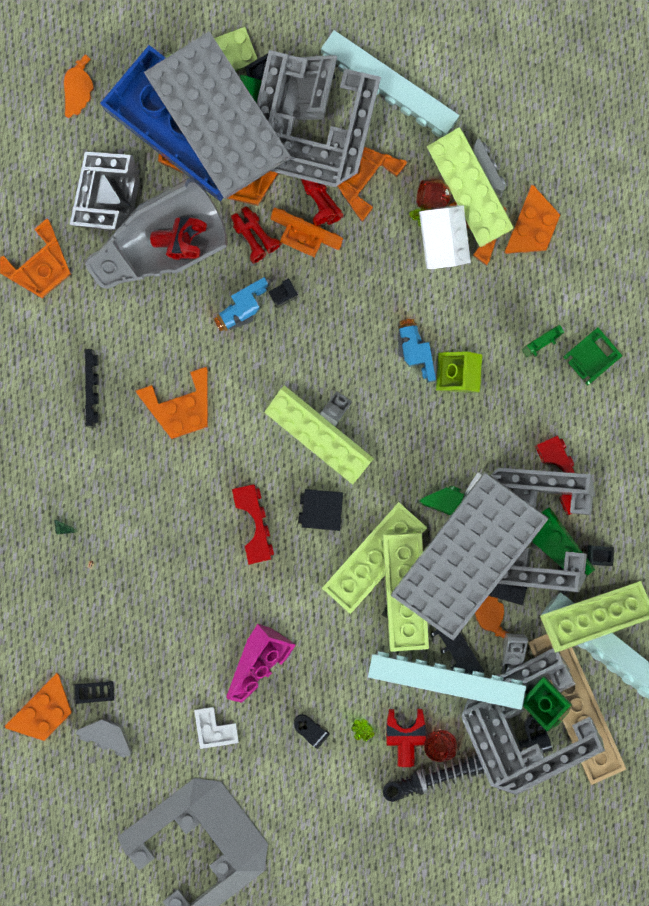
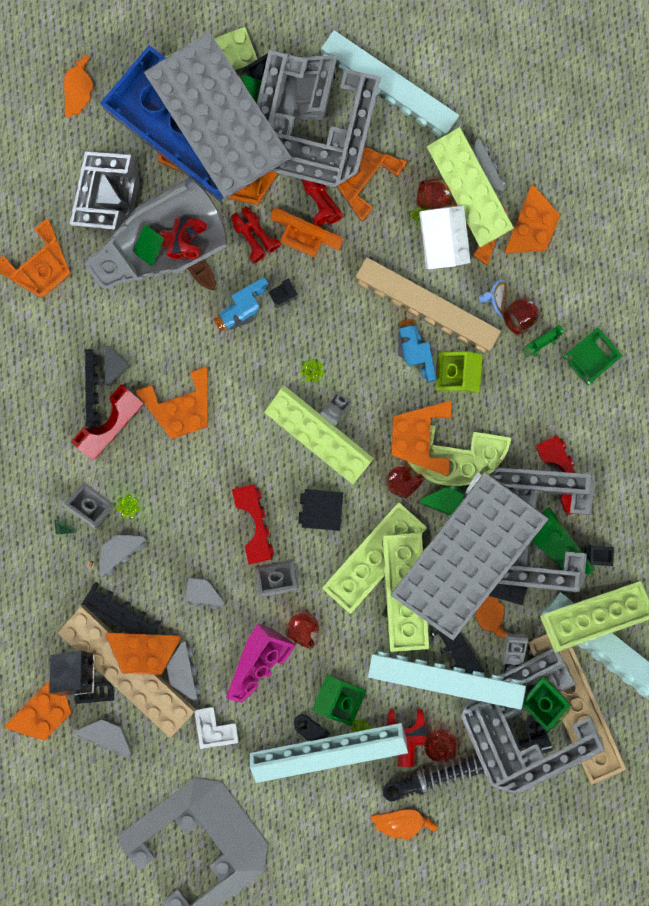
(71, 673): none -> black piece
(89, 505): none -> light grey slope
(93, 441): none -> arch
(114, 366): none -> dark grey slope
(117, 614): none -> black hinge
(118, 551): none -> light grey slope
(124, 506): none -> clear neon green plant
(142, 652): none -> orange wing
(147, 692): none -> tan plate
(148, 245): none -> green sticker
(182, 672): none -> light grey slope
(203, 274): none -> reddish brown plate
(203, 591): none -> light grey slope
(276, 578): none -> light grey slope
(300, 629): none -> clear red helmet
(312, 375): none -> clear neon green plant
(328, 753): none -> light aqua brick
(339, 700): none -> green slope
(401, 483): none -> clear red helmet
(402, 823): none -> orange animal
(412, 437): none -> orange wing
(428, 305): none -> tan brick
(484, 456): none -> yellowish green plate
(497, 296): none -> shield
(525, 312): none -> clear red helmet

